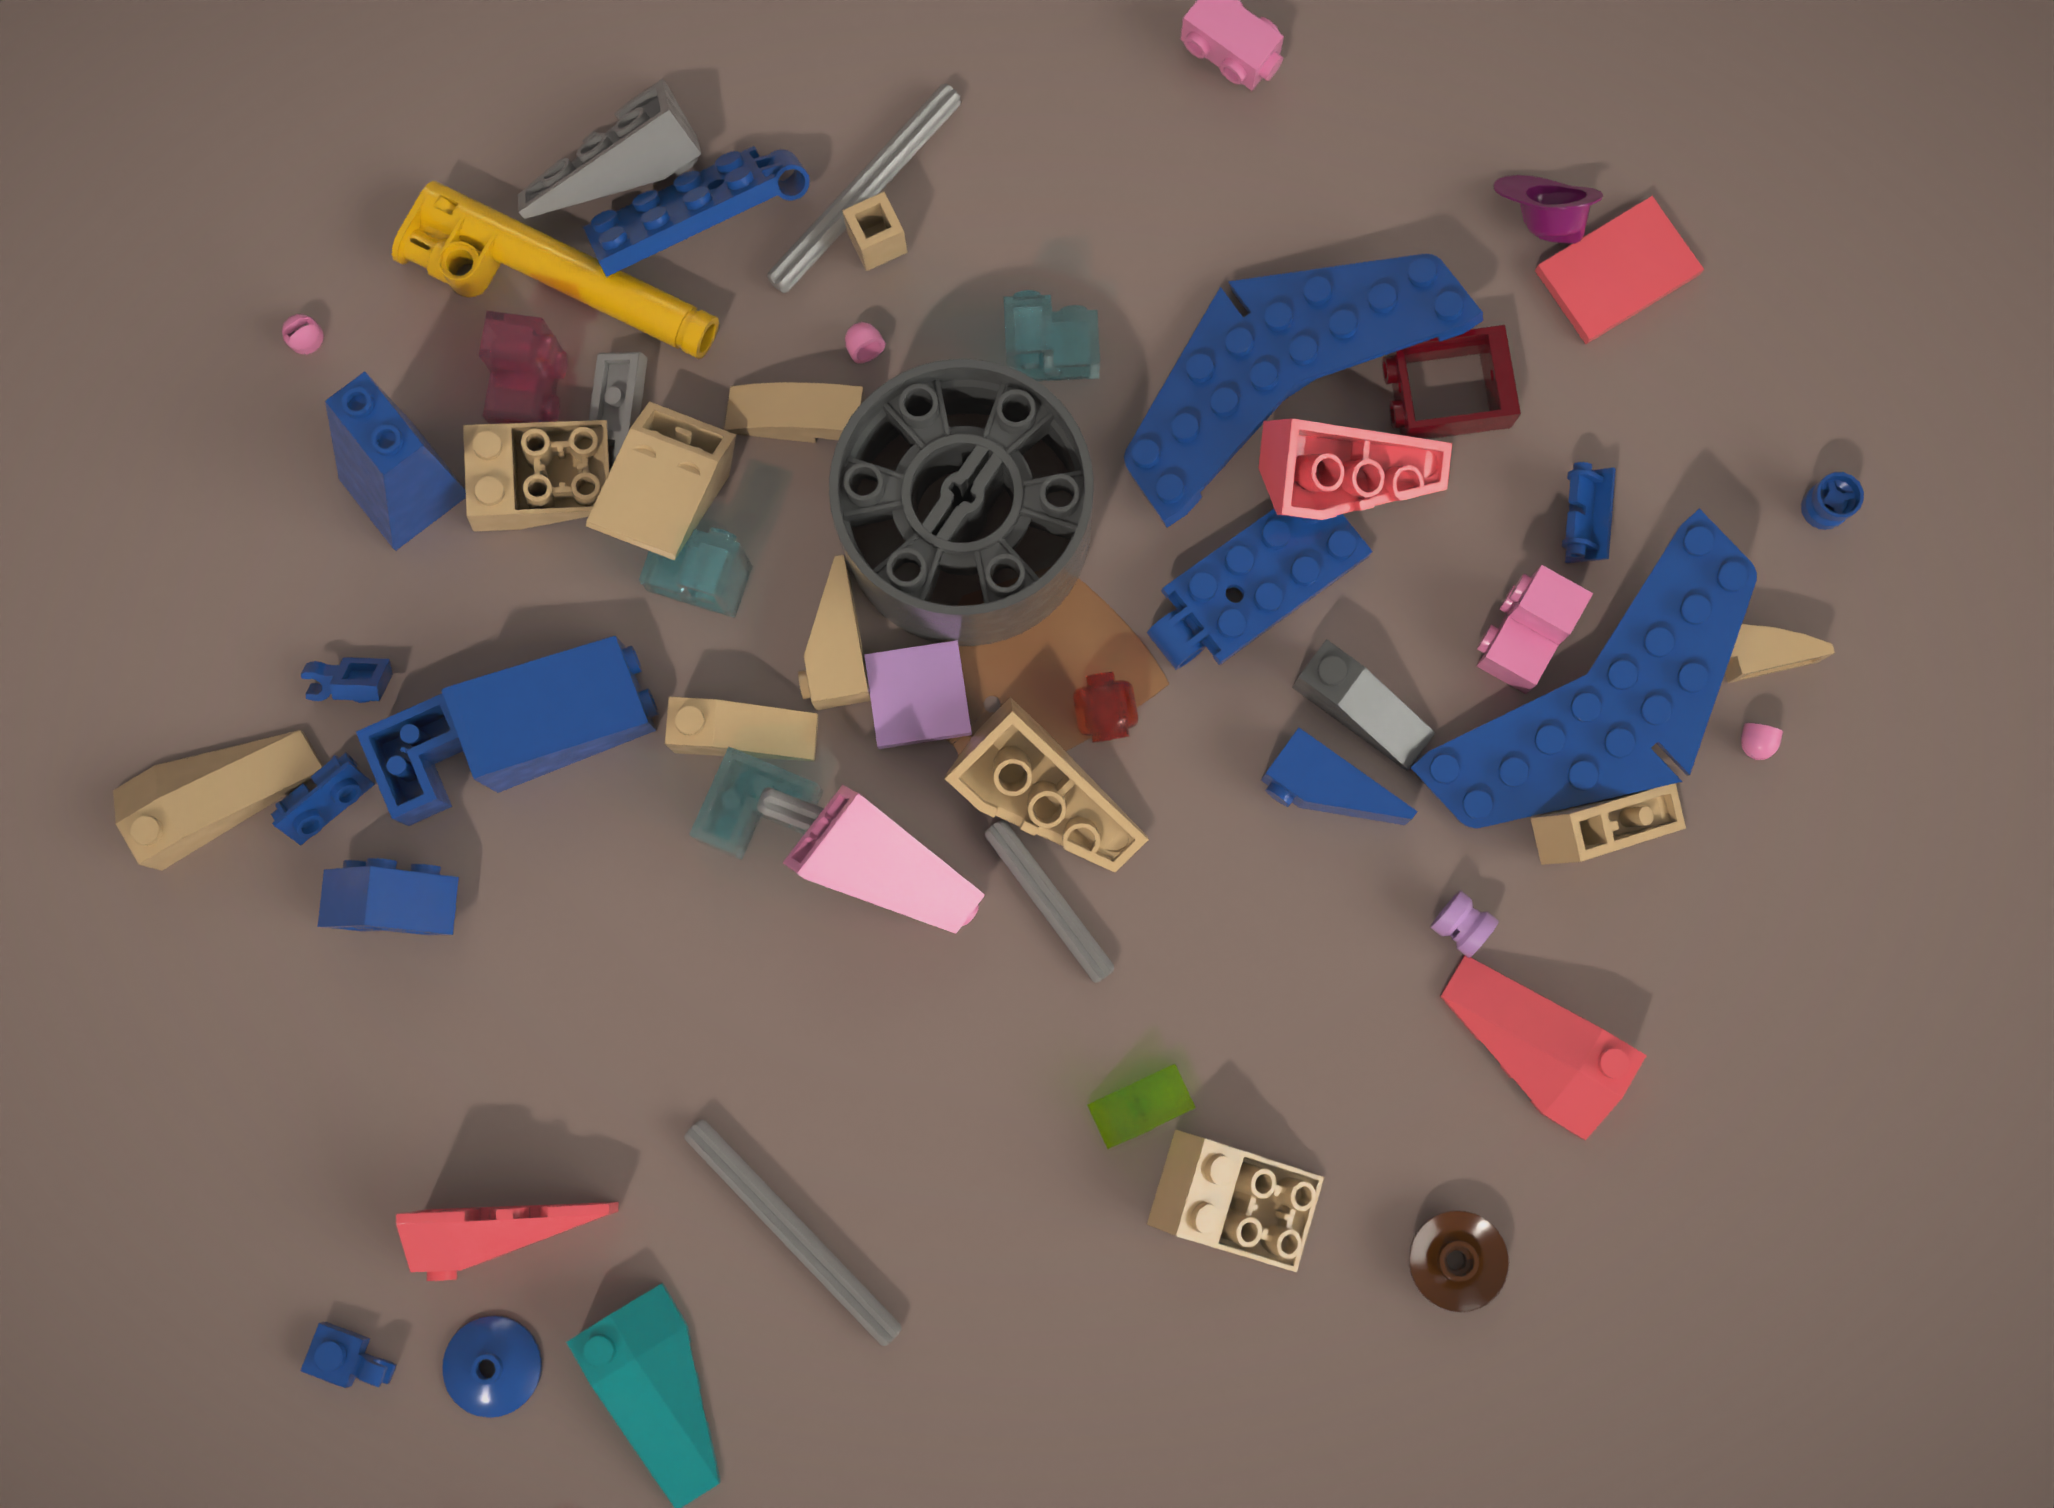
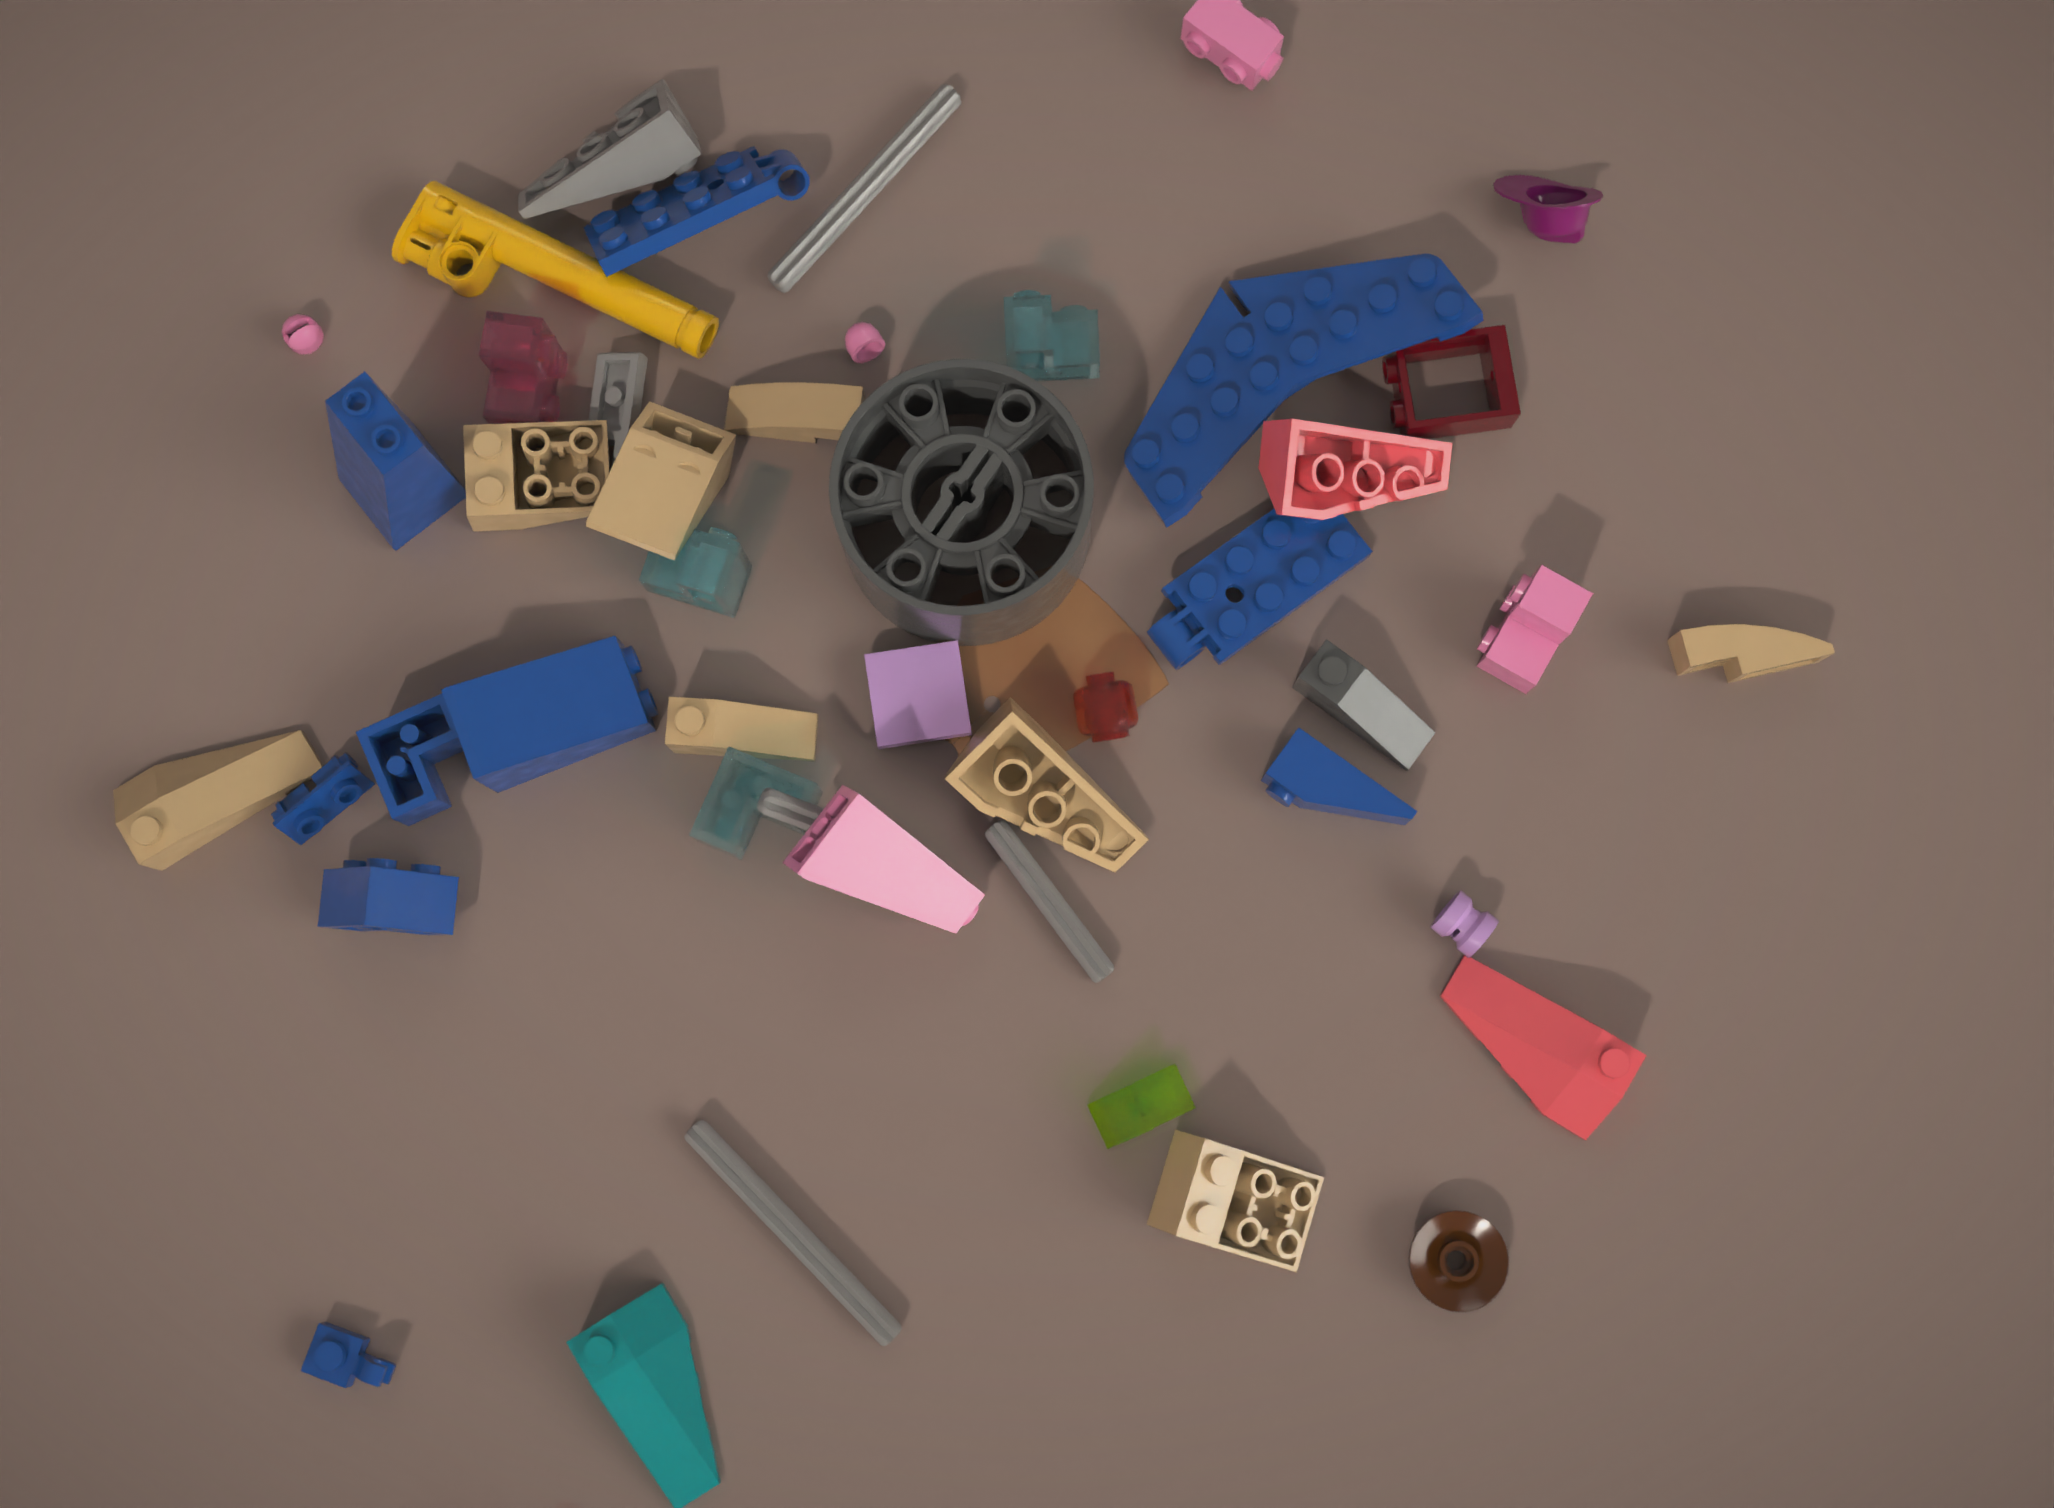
(351, 680): blue plate -> none
(465, 1237): coral wedge -> none
(515, 1361): blue dish -> none
(834, 650): tan slope -> none
(875, 231): tan brick -> none
(1589, 513): blue hinge -> none
(1607, 825): tan slope -> none
(1619, 270): coral tile -> none
(1643, 690): blue wing -> none
(1760, 740): bright pink hinge -> none
(1837, 491): blue wheel -> none

